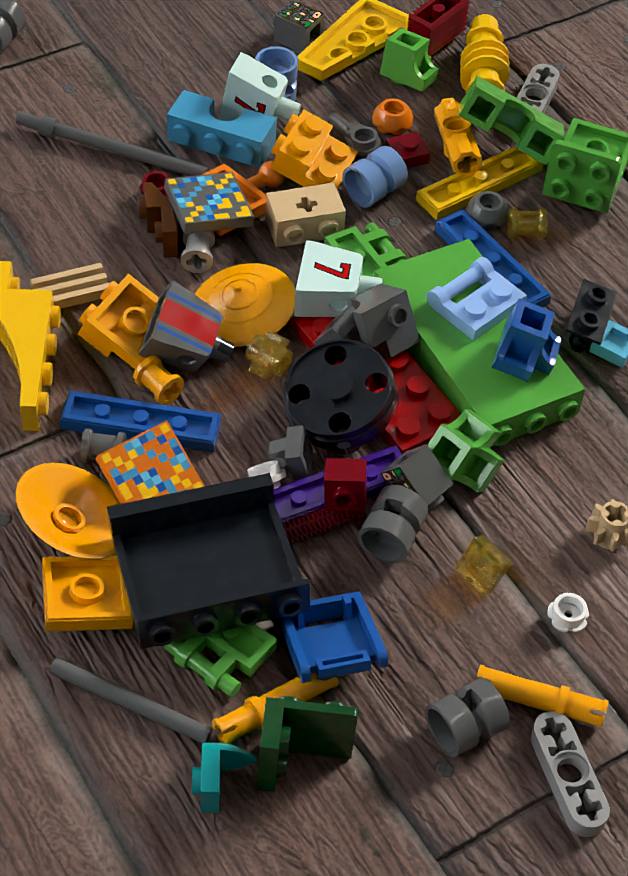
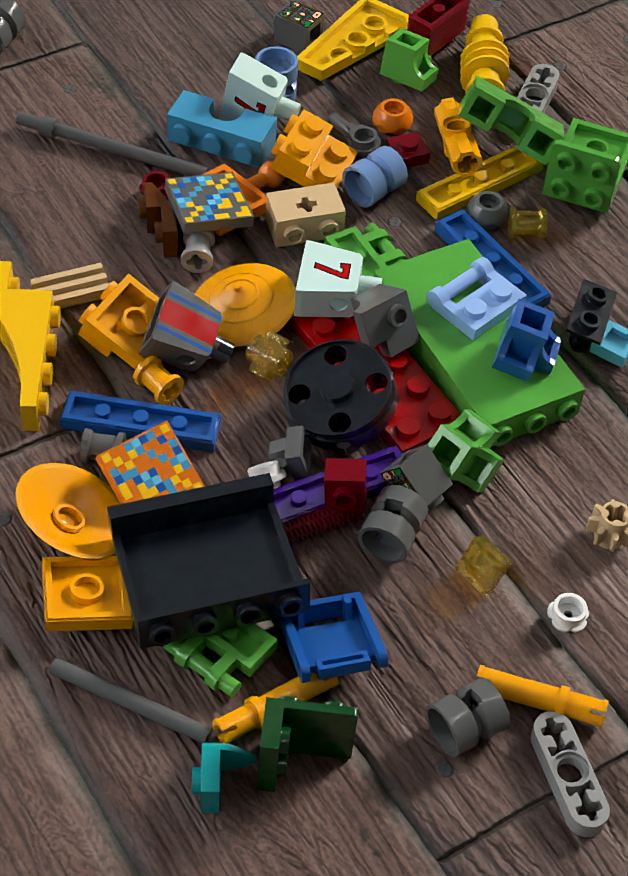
(340, 328): dark grey tile -> none

